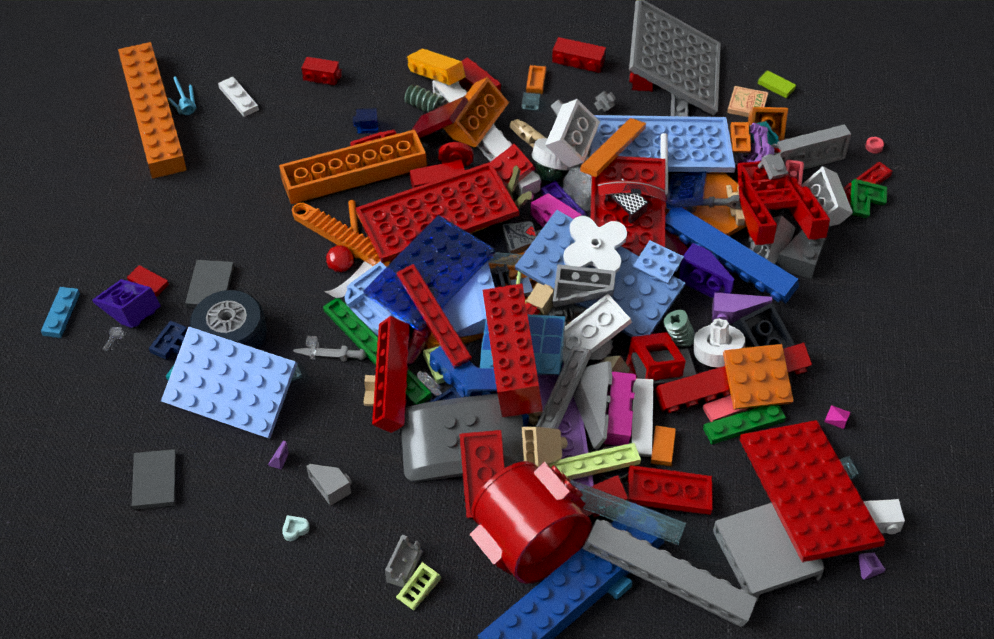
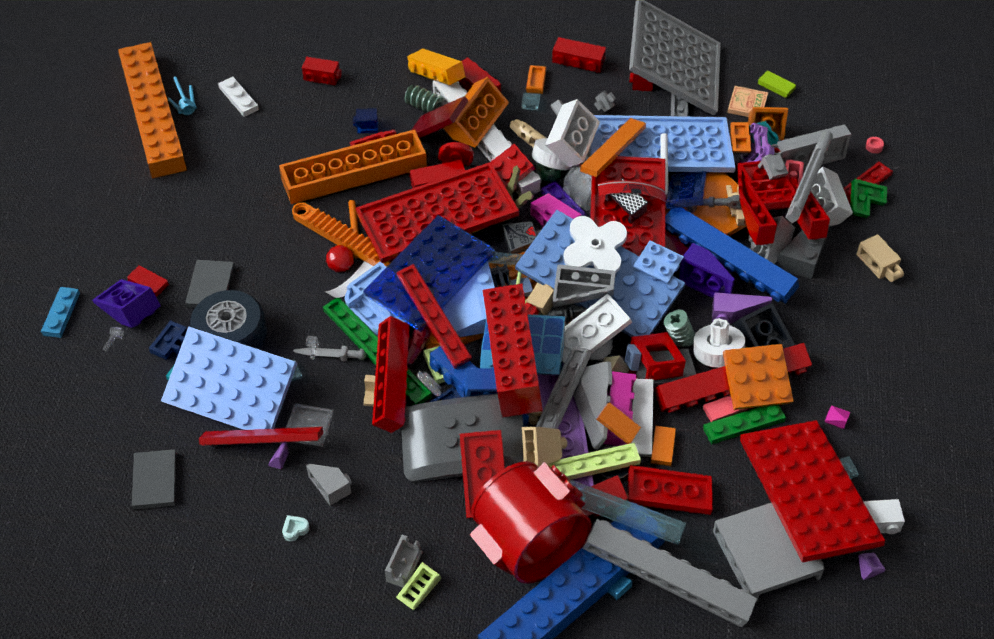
(261, 436): none -> red tile
(311, 416): none -> clear tile
(618, 423): none -> orange tile
(632, 357): none -> sand blue tile
(809, 177): none -> light grey piece
(880, 258): none -> tan brick

